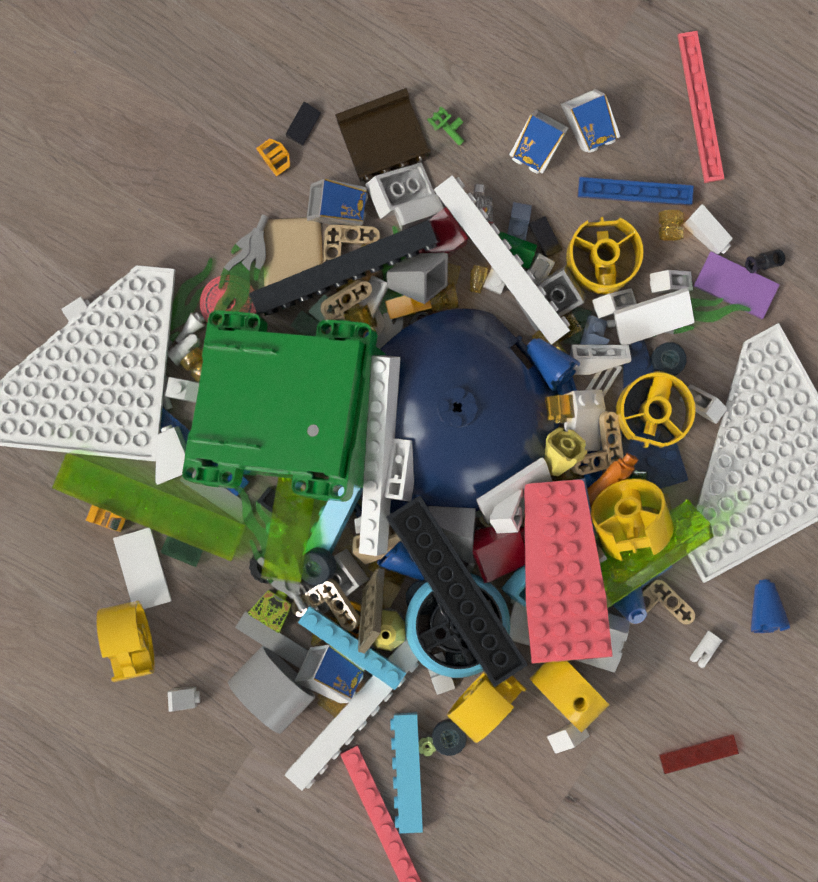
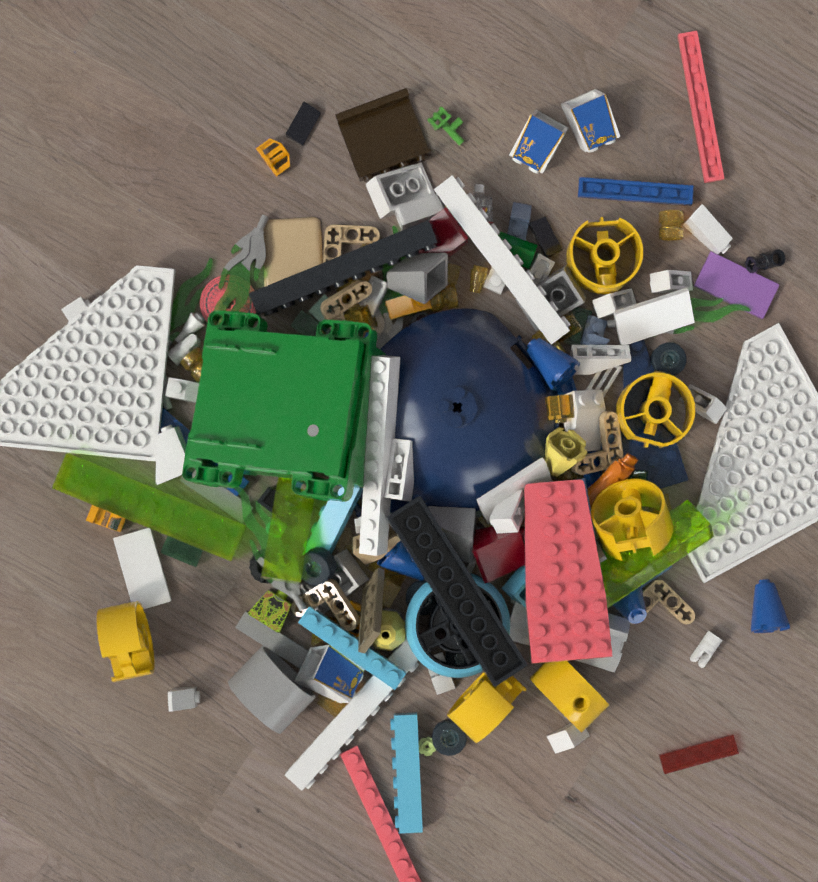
(337, 203): slope -> none

